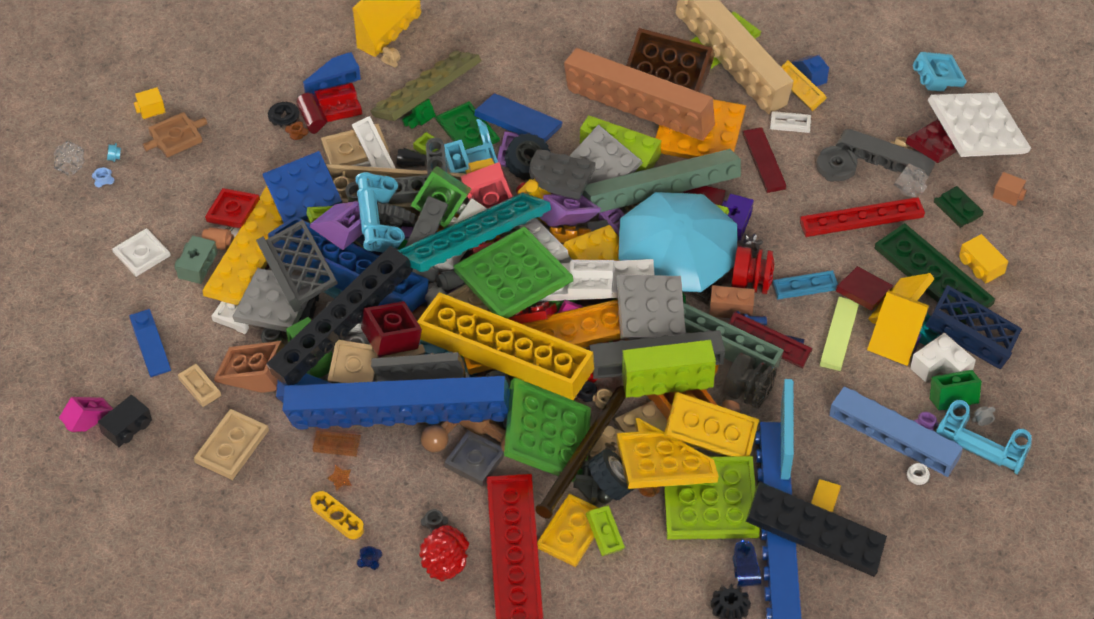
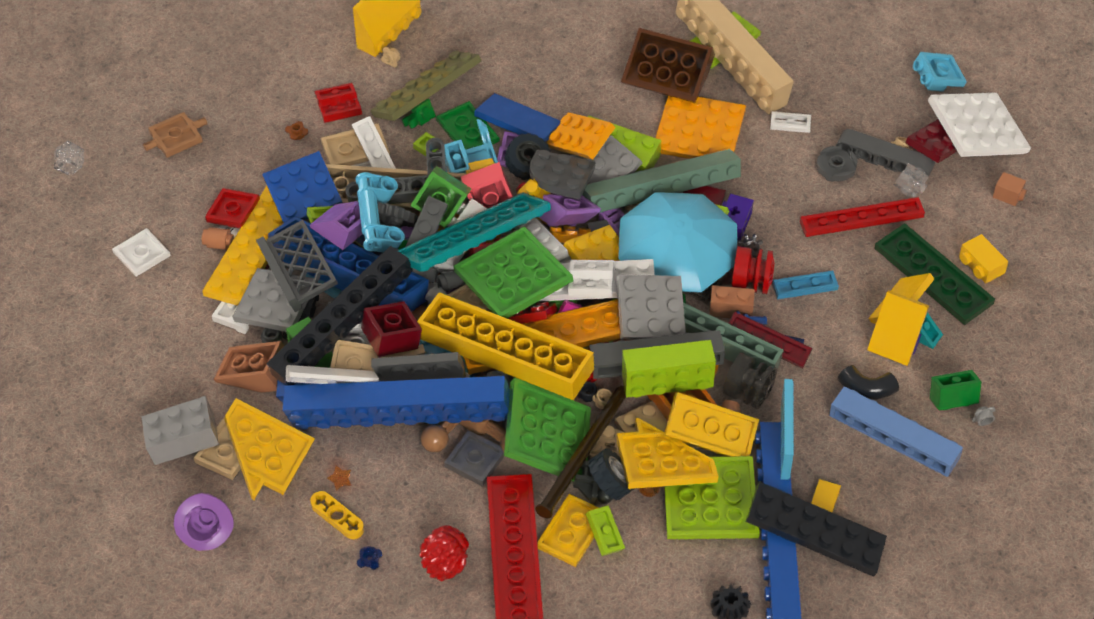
(84, 413): dark pink slope -> none
(99, 174): light blue plate -> none
(113, 152): medium azure plate -> none
(125, 421): black brick -> none
(149, 103): yellow brick -> none
(149, 343): blue slope -> none
(180, 430): none -> light grey brick
(196, 259): sand green brick -> none
(199, 385): tan plate -> none
(203, 522): none -> medium lavender hat
(265, 447): none -> yellow wing
(278, 109): black gear -> none
(311, 112): dark red brick -> none
(323, 375): none -> white slope
(335, 72): blue slope -> none
(336, 443): clear orange tile -> none
(410, 158): black cone -> none
(431, 515): dark grey plate -> none
(580, 135): none -> light orange plate
(640, 94): nougat brick -> none
(746, 567): clear blue piece -> none
(764, 160): dark red tile -> none
(803, 87): yellow plate -> none
(813, 68): blue slope -> none
(839, 334): yellowish green tile -> none
(864, 288): dark red tile -> none
(868, 387): none -> black cylinder
(921, 469): white plate -> none
(927, 420): medium lavender plate -> none
(941, 356): white brick -> none
(958, 207): dark green plate -> none
(968, 336): dark blue fence -> none
(1011, 456): medium azure piece -> none

